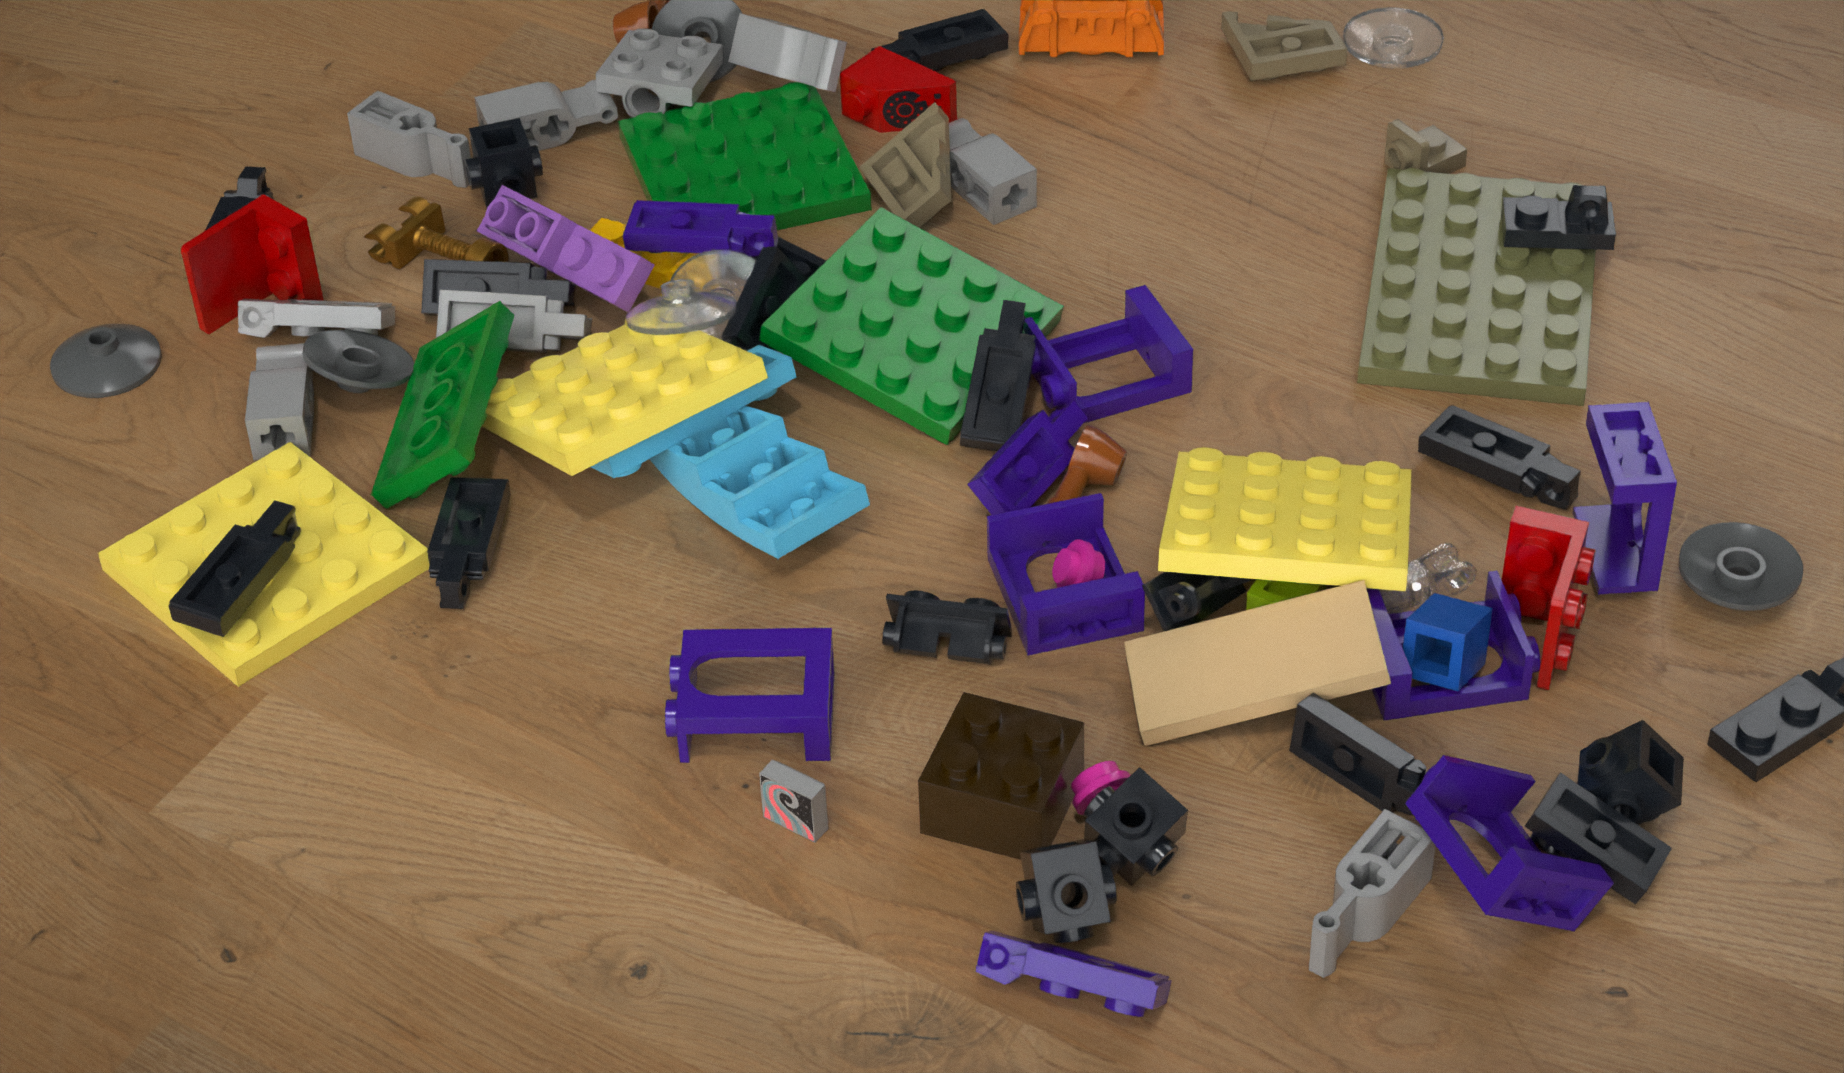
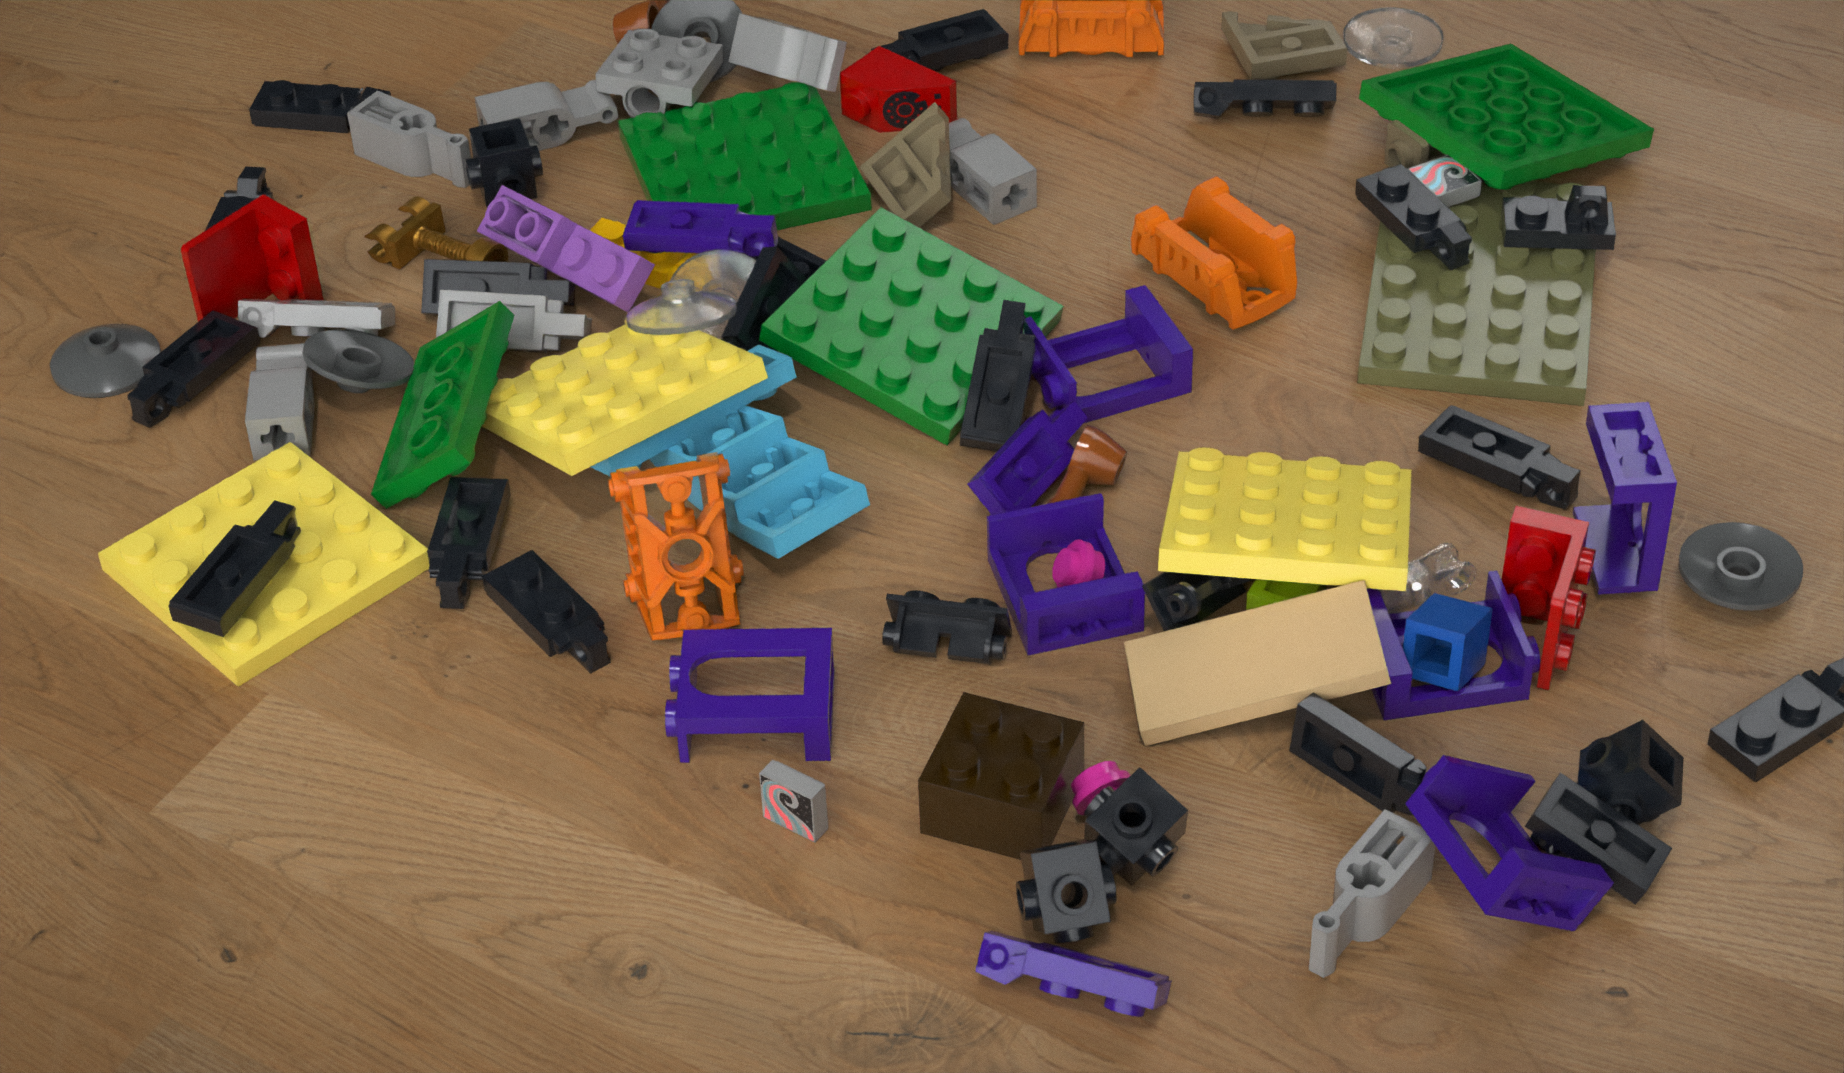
(190, 366): none -> black hinge
(306, 106): none -> black hinge
(548, 610): none -> black hinge
(650, 542): none -> orange piece
(1239, 254): none -> orange piece
(1261, 96): none -> black hinge
(1415, 215): none -> black hinge
(1448, 180): none -> tile
(1506, 115): none -> green plate

